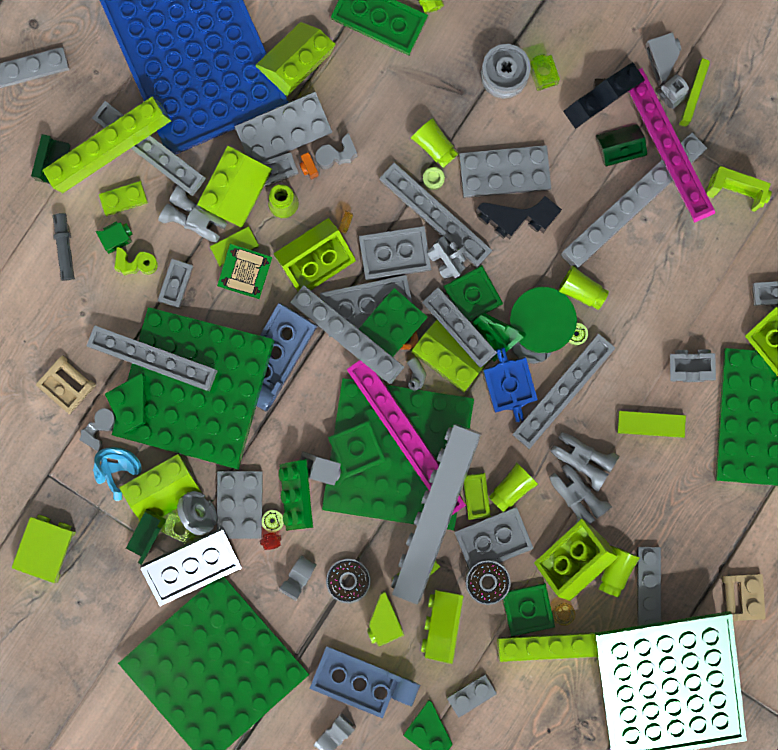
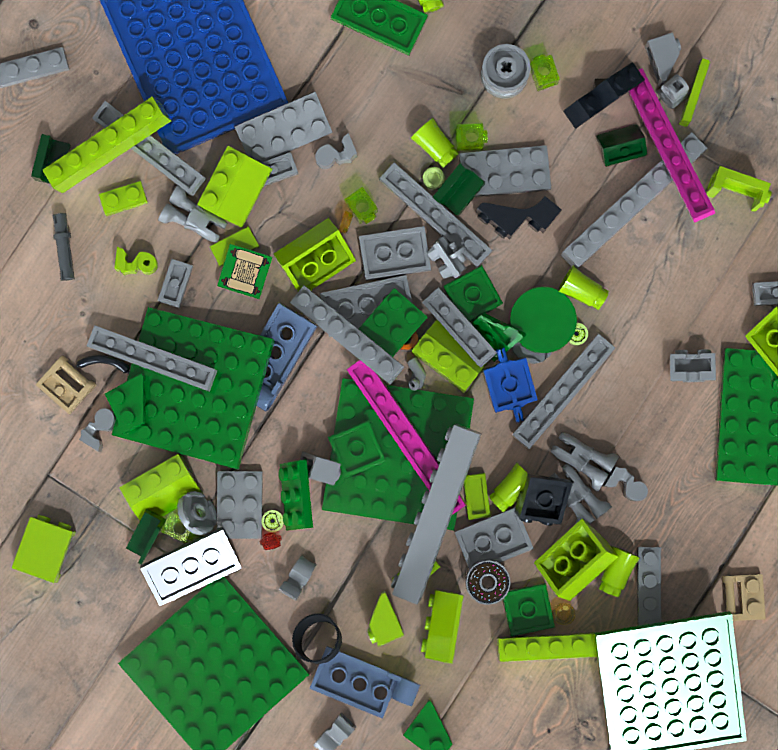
(104, 359): none -> black piece
(115, 236): green window -> none
(126, 462): medium azure helmet -> none
(284, 208): lime plant -> none
(296, 57): lime slope -> none
(300, 629): none -> black tyre
(308, 166): orange plate -> none
(343, 593): tile -> none
(357, 197): none -> clear neon green brick
(459, 189): none -> dark green panel
(463, 144): none -> clear neon green brick
(471, 695): light grey plate -> none
(543, 500): none -> black plate
(632, 490): none -> light grey leg
(651, 424): lime tile -> none

